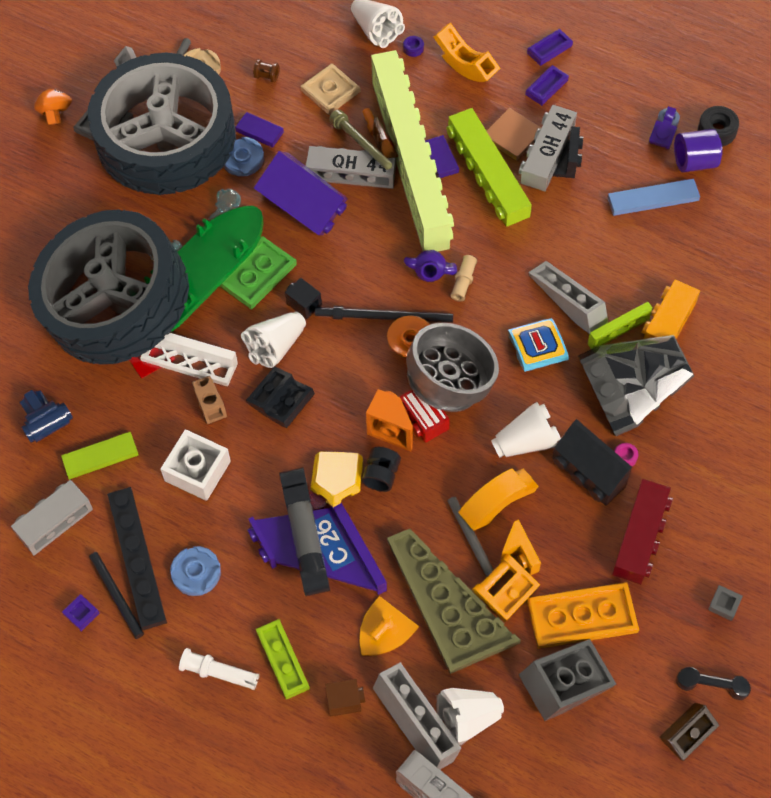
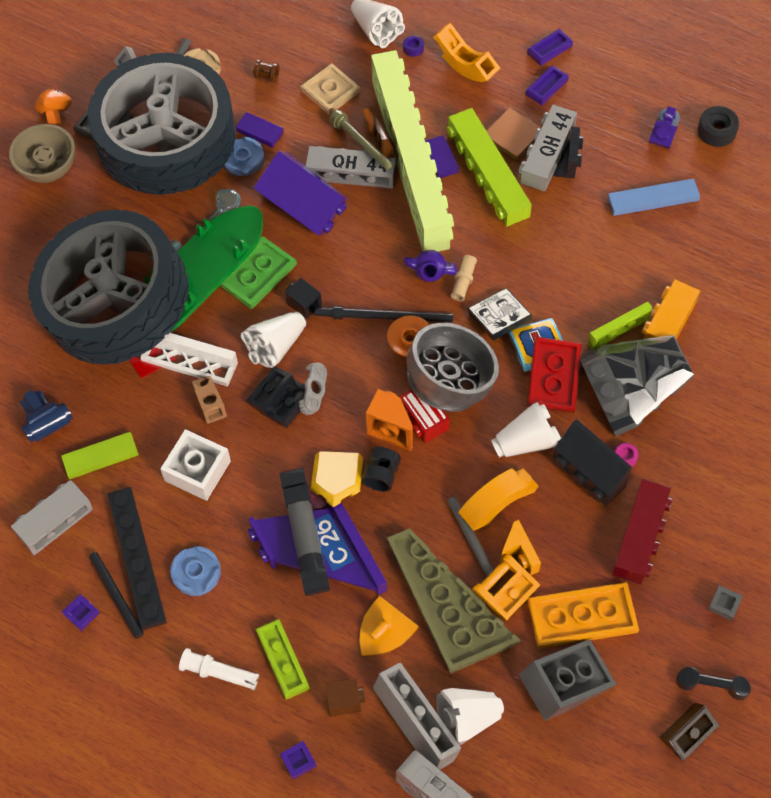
(42, 153): none -> dark tan piece
(298, 760): none -> dark purple plate
(312, 401): none -> light grey piece
(499, 314): none -> tile
(554, 374): none -> red tile
(575, 300): light grey slope -> none
(698, 150): dark purple piece -> none

